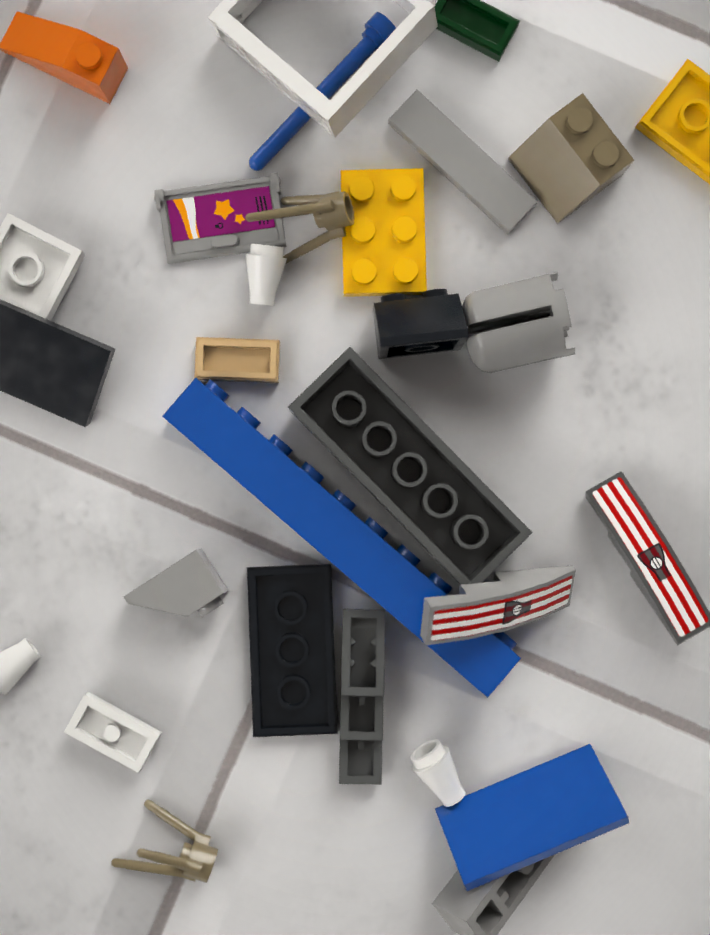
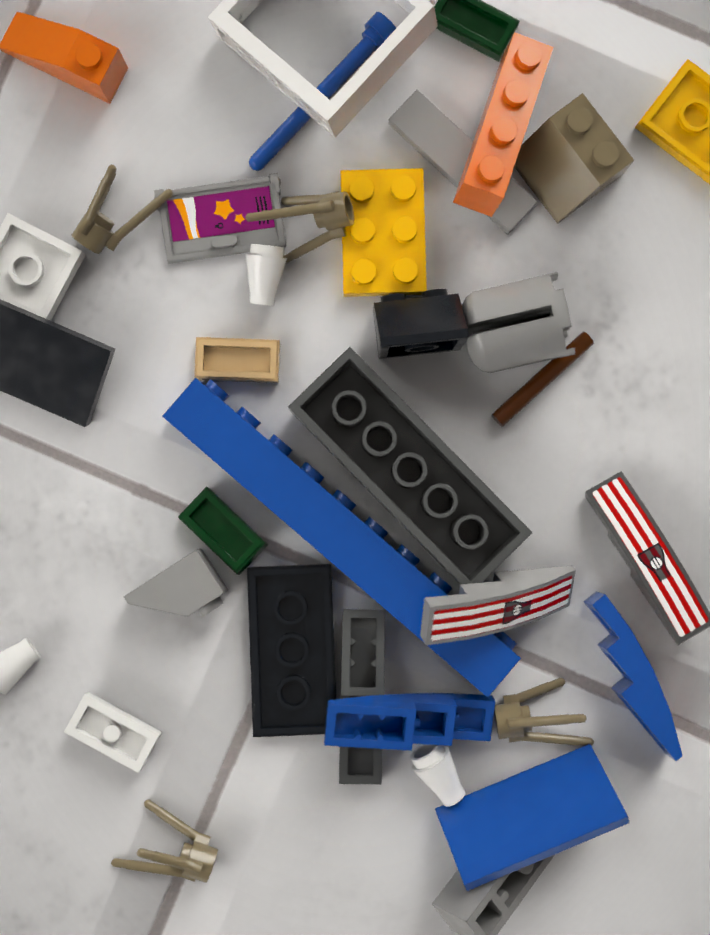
(95, 228): none -> dark tan plant
(222, 530): none -> dark green tile
(408, 719): none -> blue slope
(503, 125): none -> orange brick
(515, 720): none -> dark tan plant
(541, 380): none -> reddish brown bar
(639, 686): none -> blue slope

